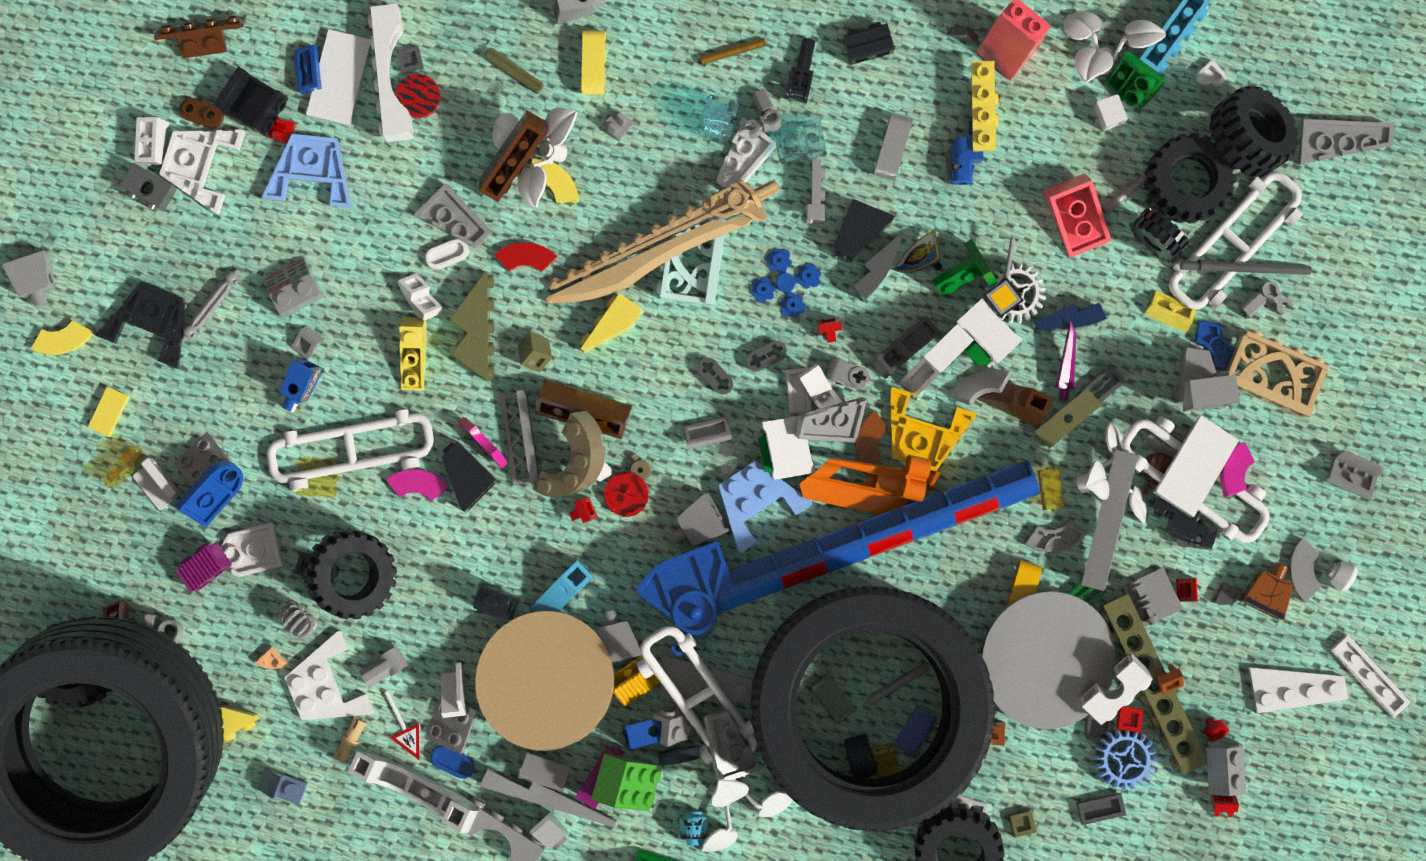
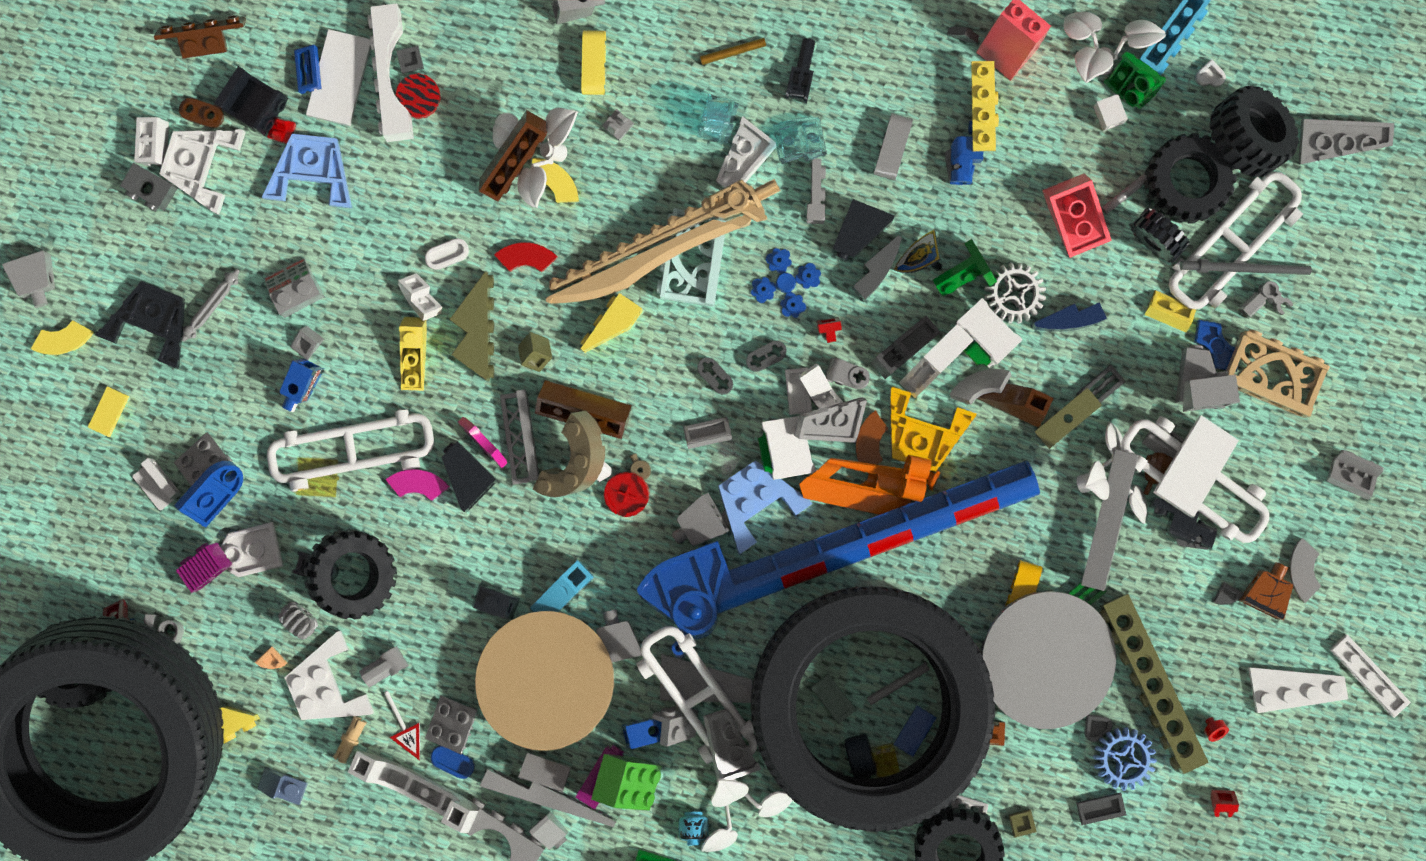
(128, 461): clear yellow slope -> none
(453, 693): white panel -> none
(454, 216): light grey wing -> none
(514, 70): olive axle -> none
(584, 510): red tile -> none
(631, 684): yellow brick -> none
(679, 755): black bush -> none
(769, 118): light grey bar -> none
(868, 43): black brick -> none
(1004, 296): piece -> none
(1051, 489): clear yellow piece -> none
(1055, 539): light grey tile -> none
(1066, 374): magenta bar -> none
(1104, 703): white arch -> none
(1129, 719): red tile -> none
(1153, 597): light grey hinge -> none
(1171, 680): dark orange tile -> none
(1187, 590): red slope -> none
(1226, 770): light grey slope -> none
(1233, 473): dark pink tile -> none
(1342, 575): white cone -> none

